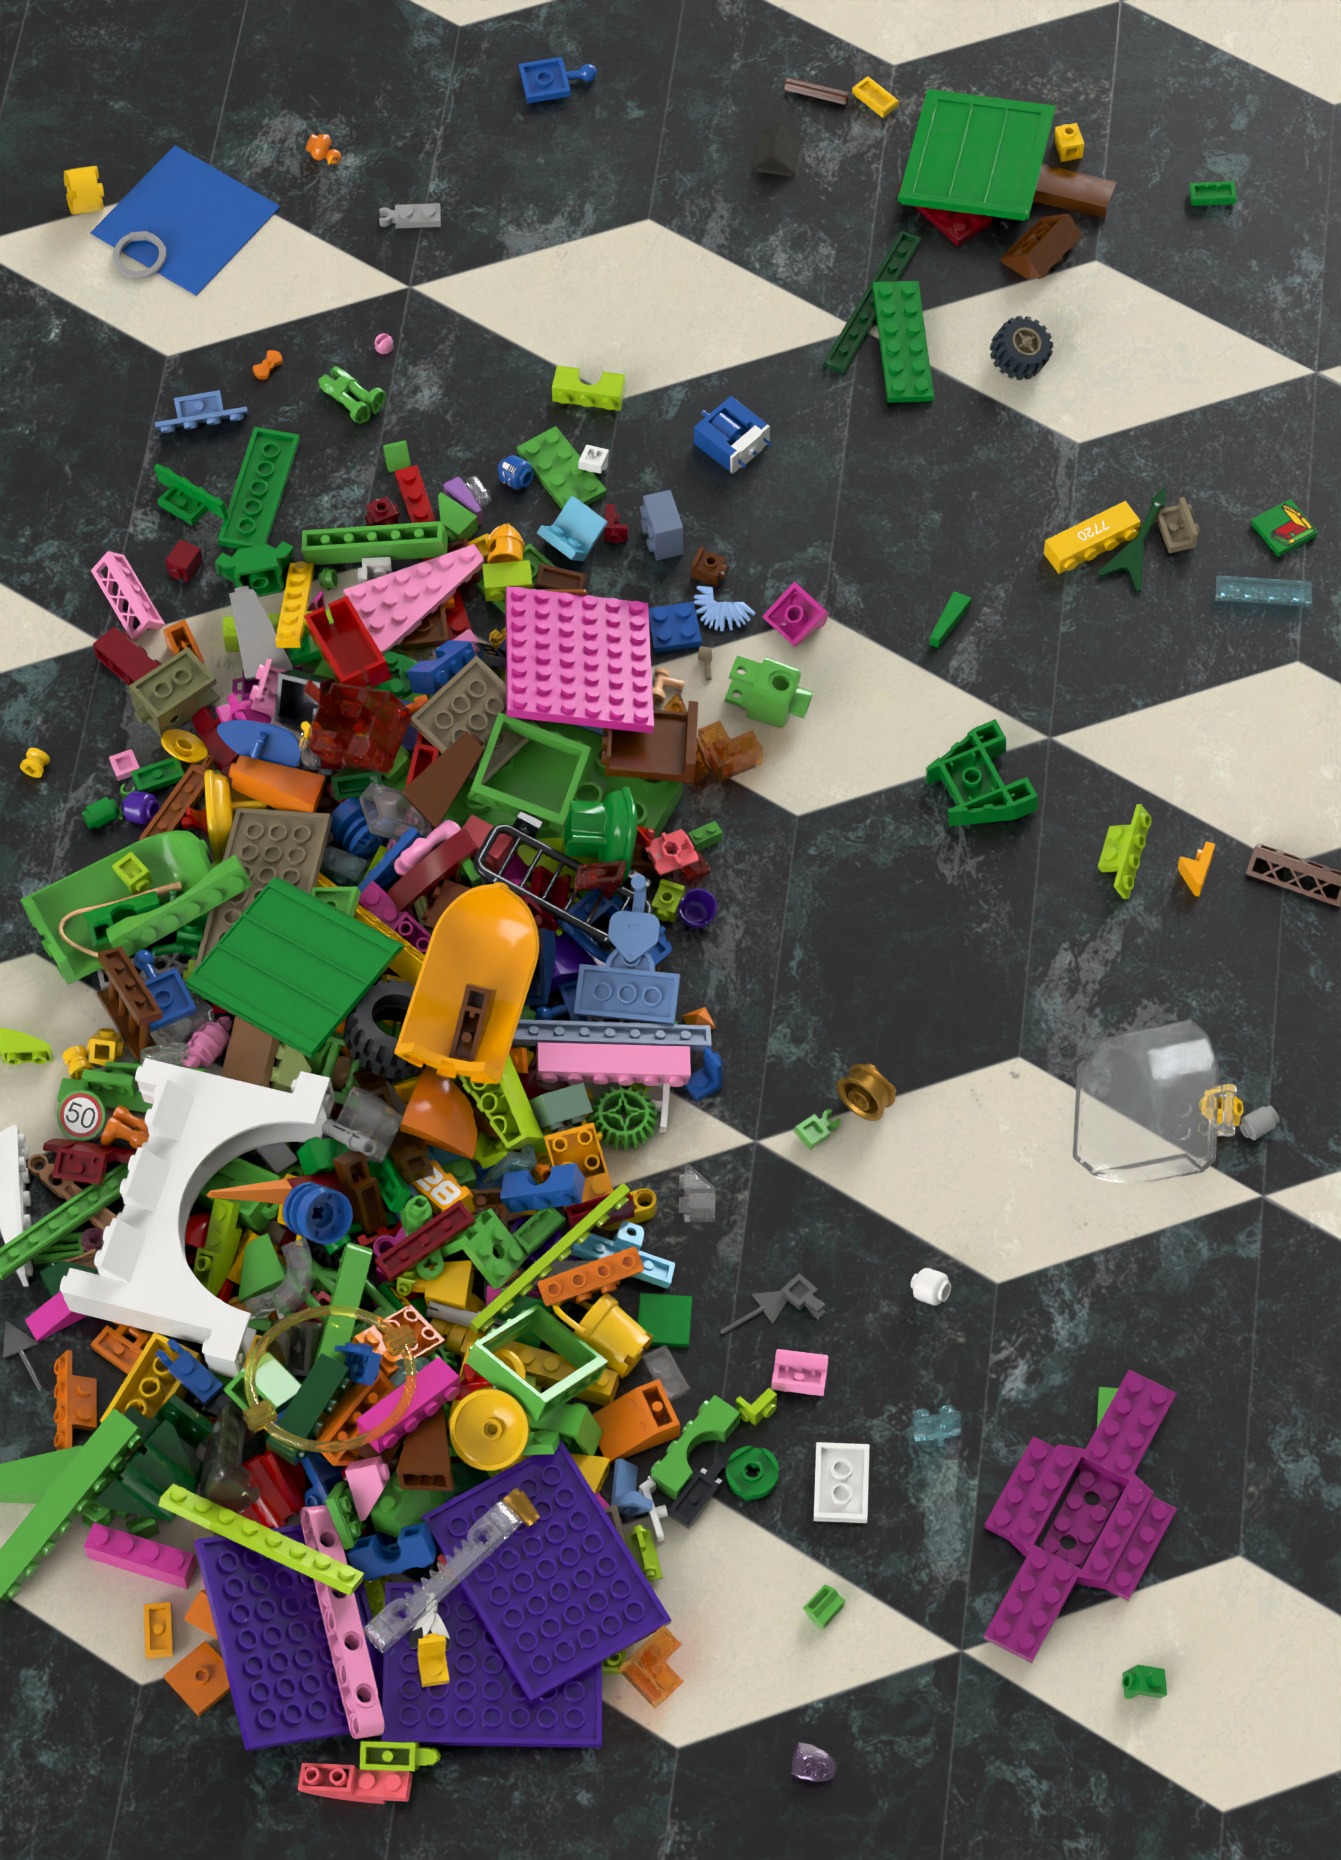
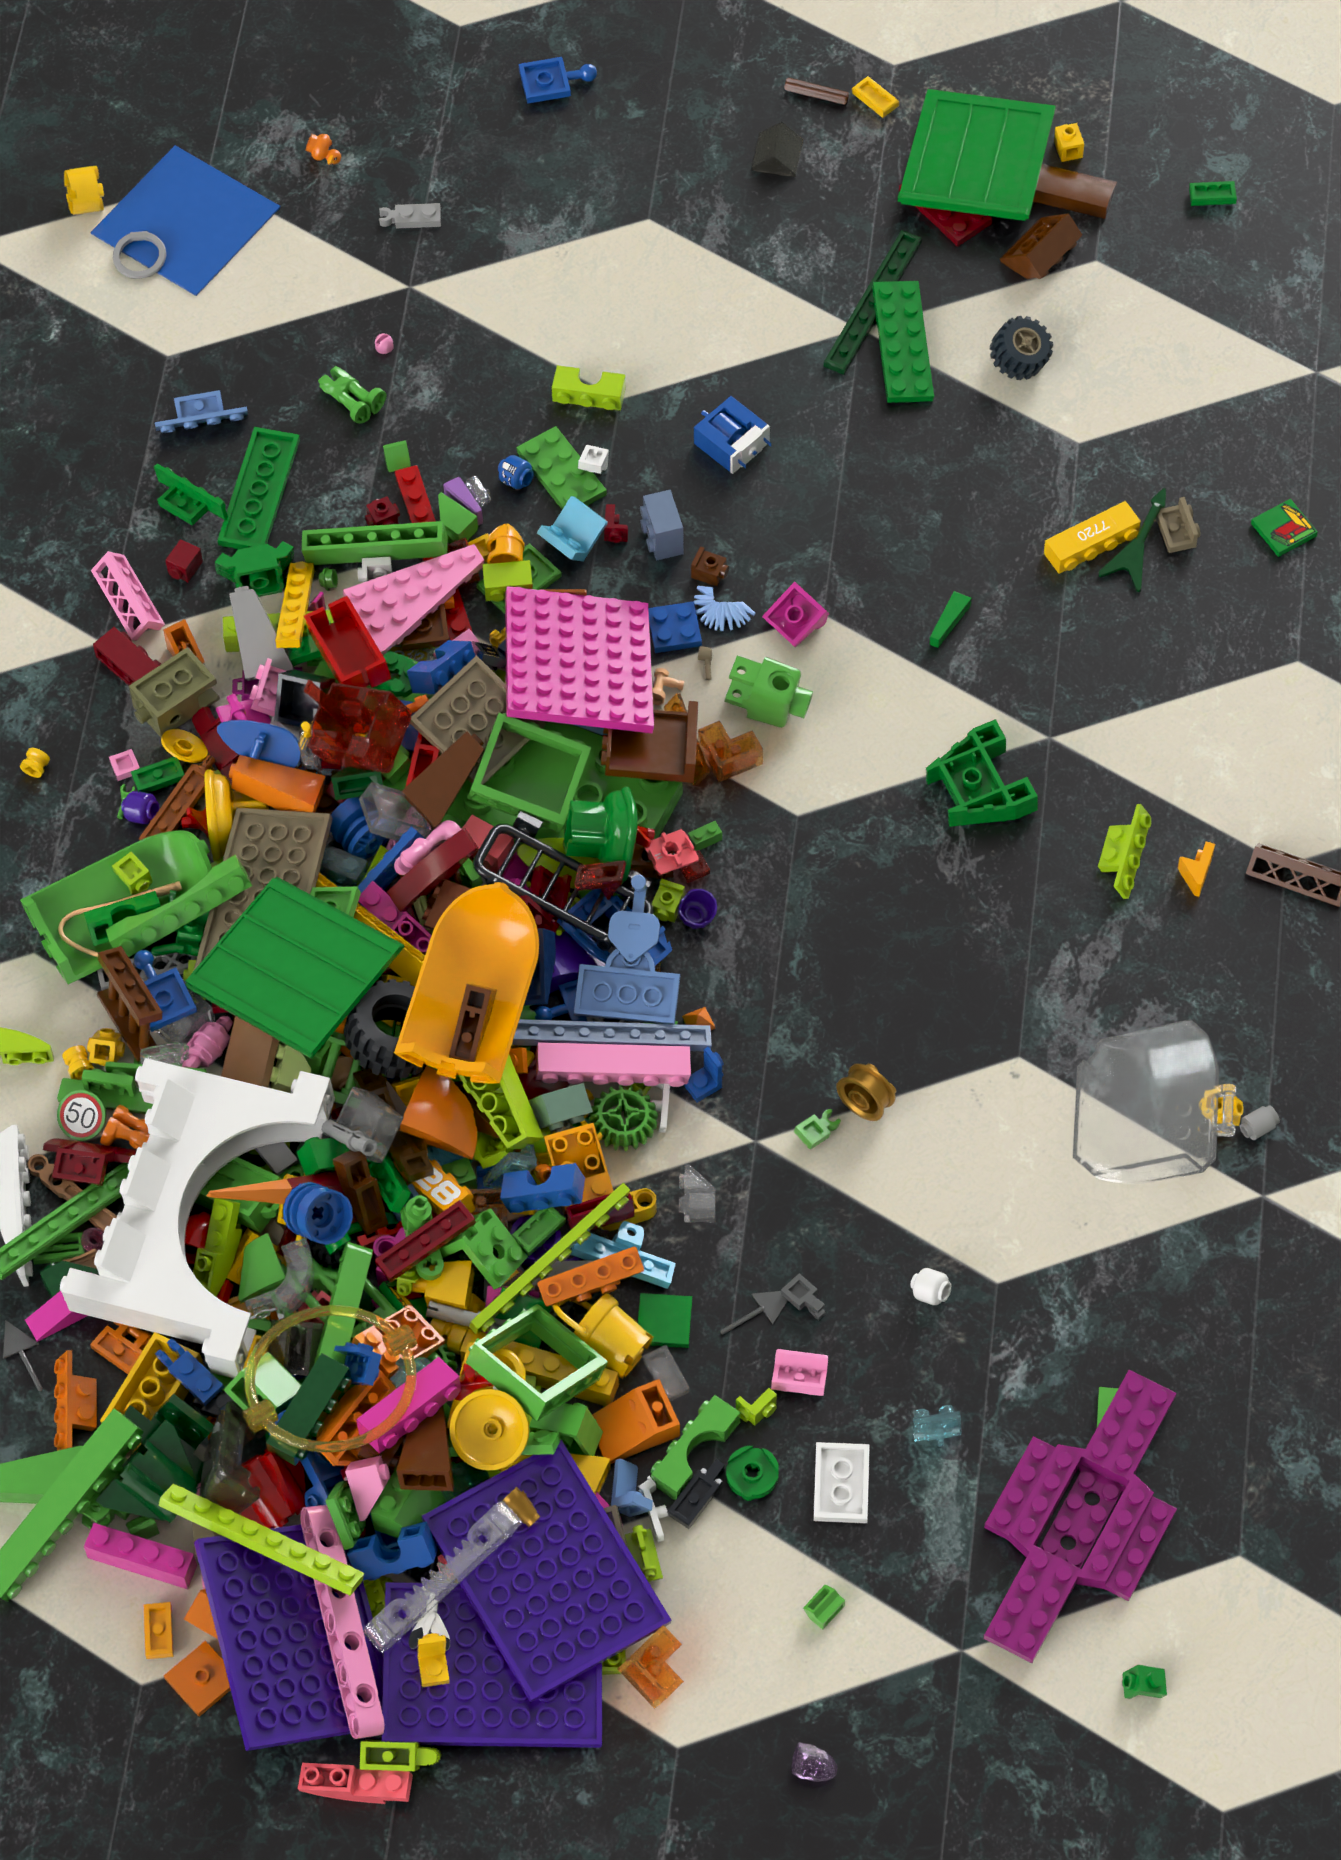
(100, 813): green brick -> none
(262, 370): orange piece -> none
(557, 578): reddish brown tile -> none
(1263, 590): clear light blue plate -> none

